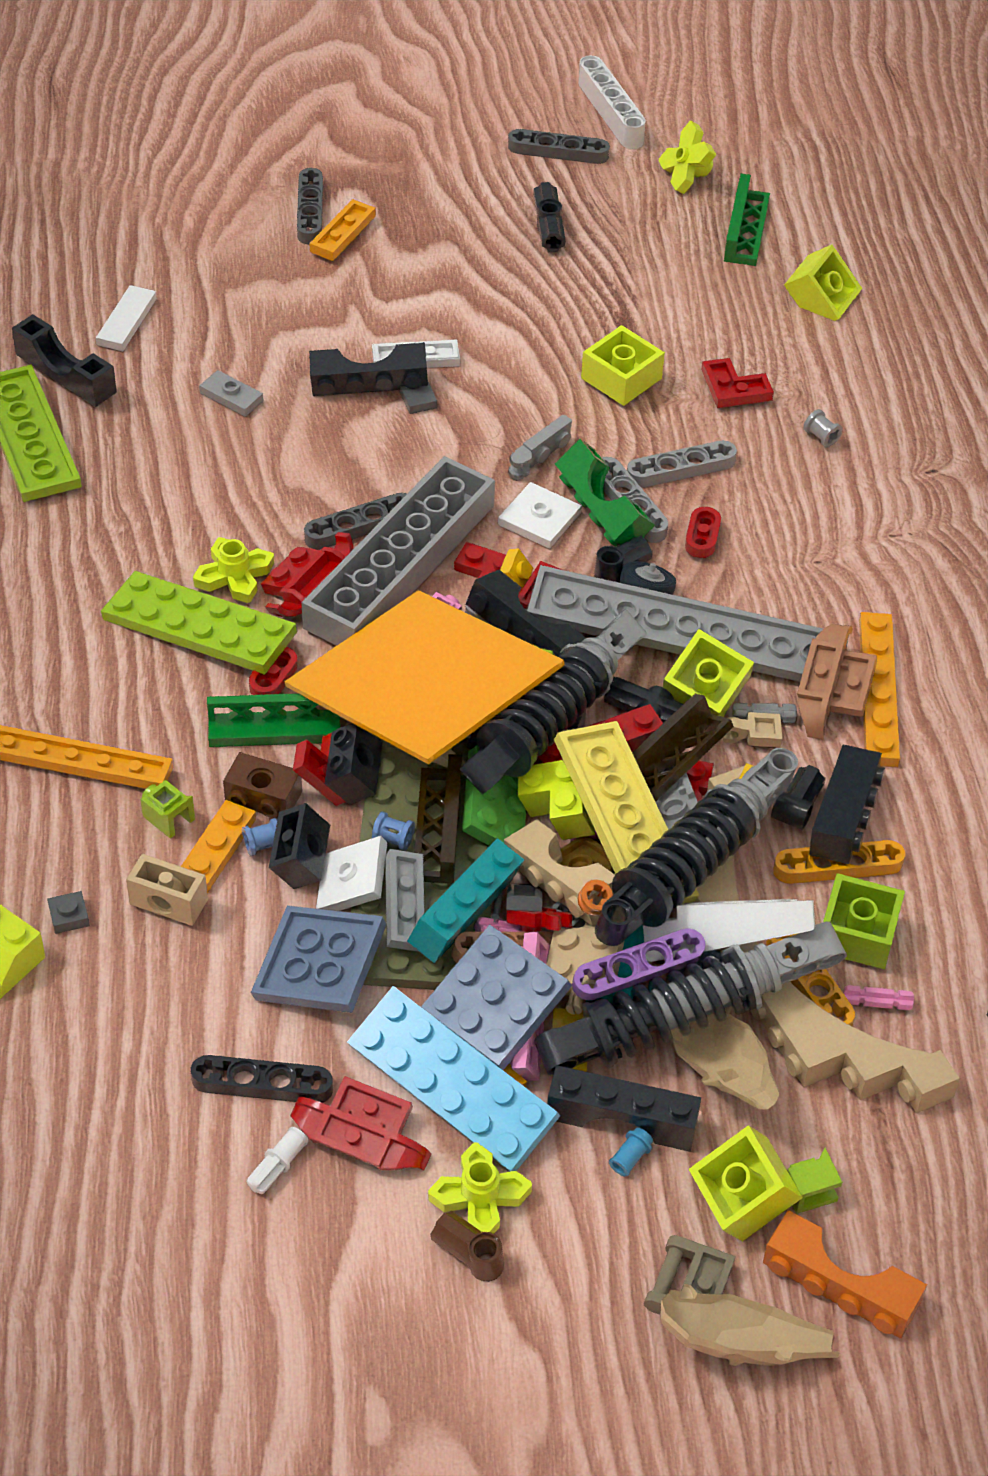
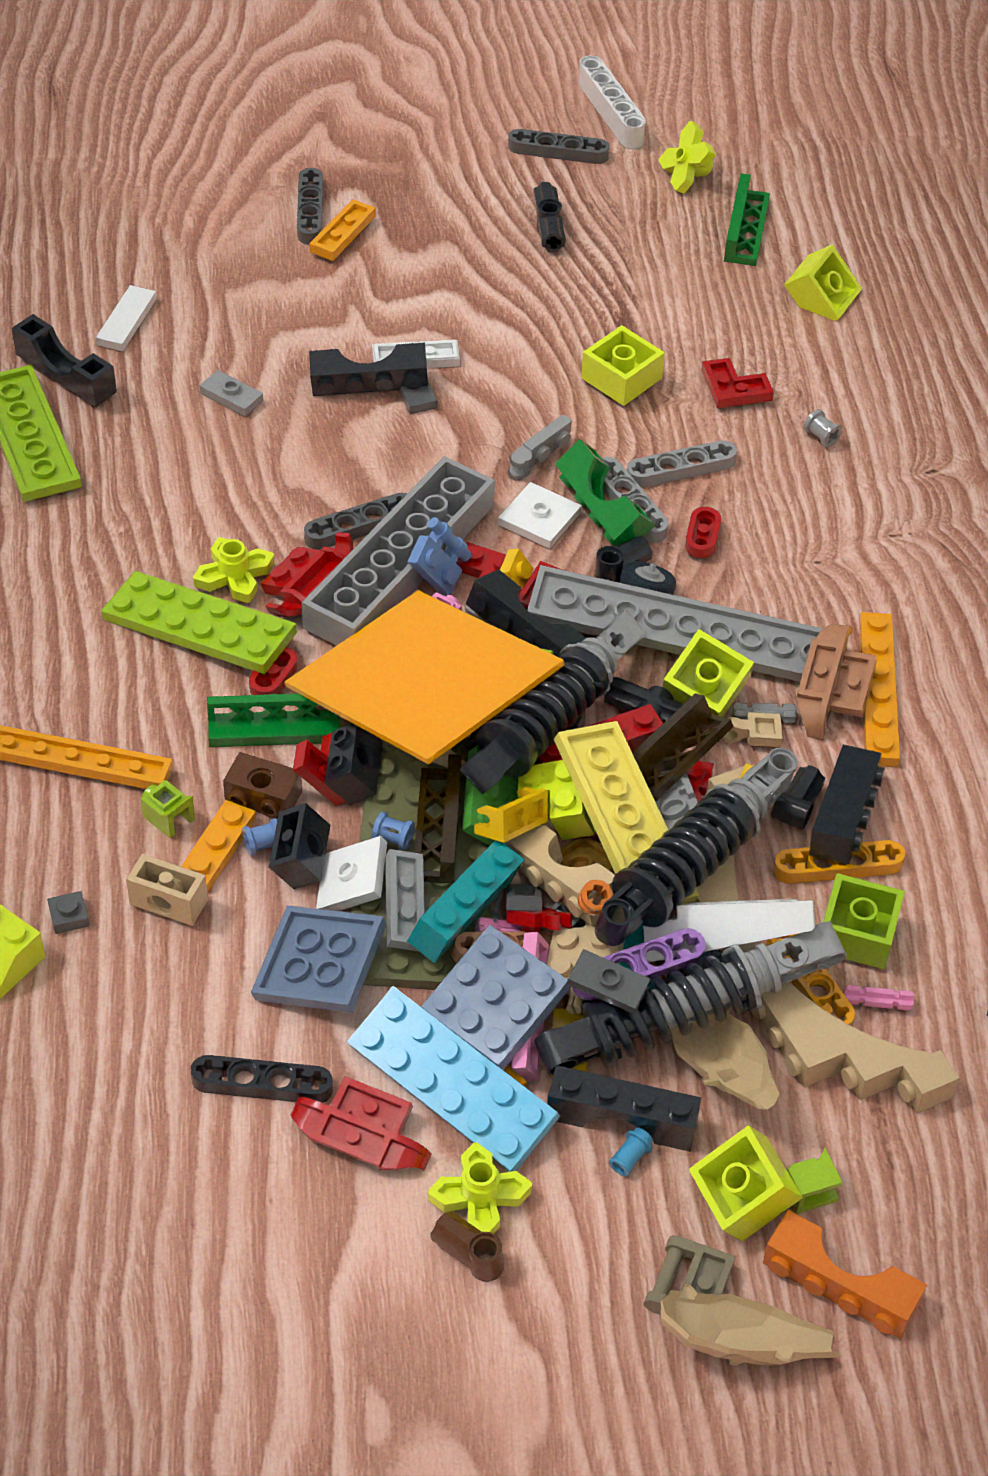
(277, 1160): white axle -> none
(433, 563): none -> medium blue plate
(515, 816): none -> yellow hinge
(608, 981): none -> dark grey plate

